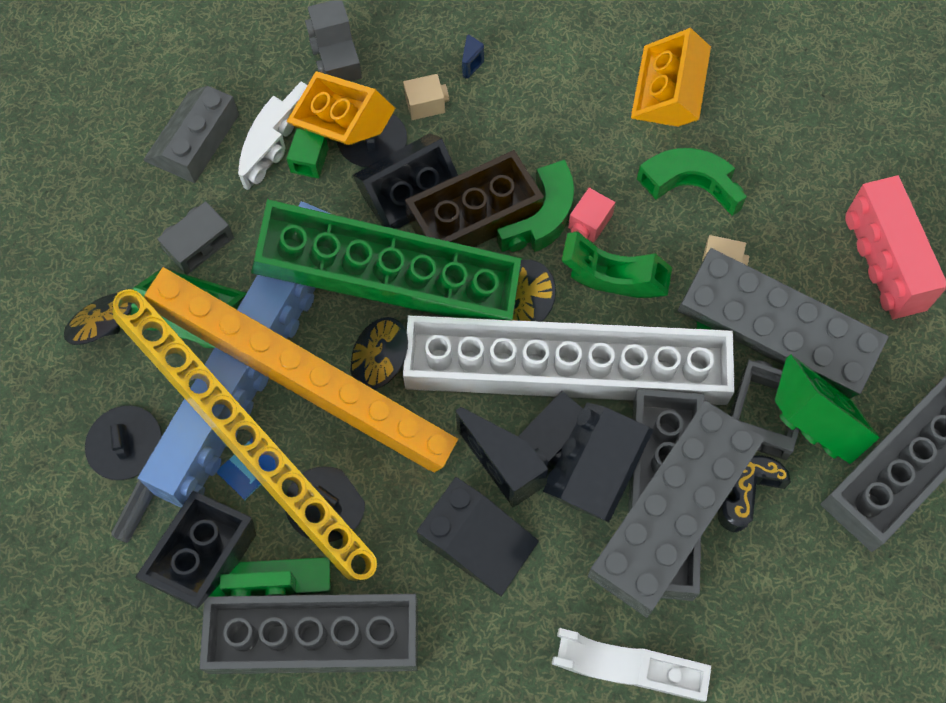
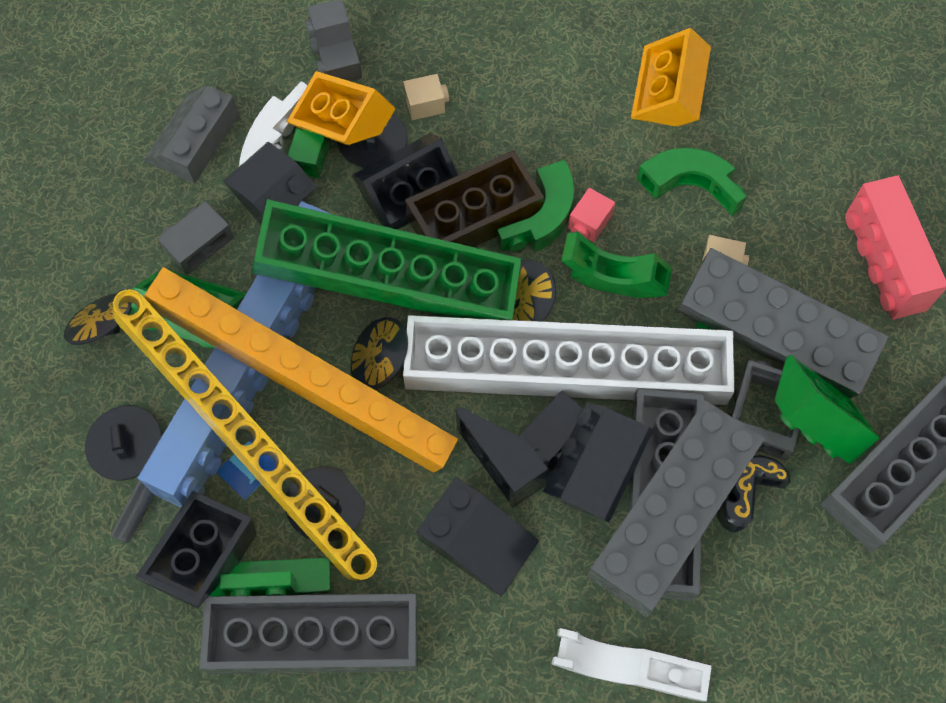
(269, 176): none -> black slope
(472, 57): dark blue slope -> none

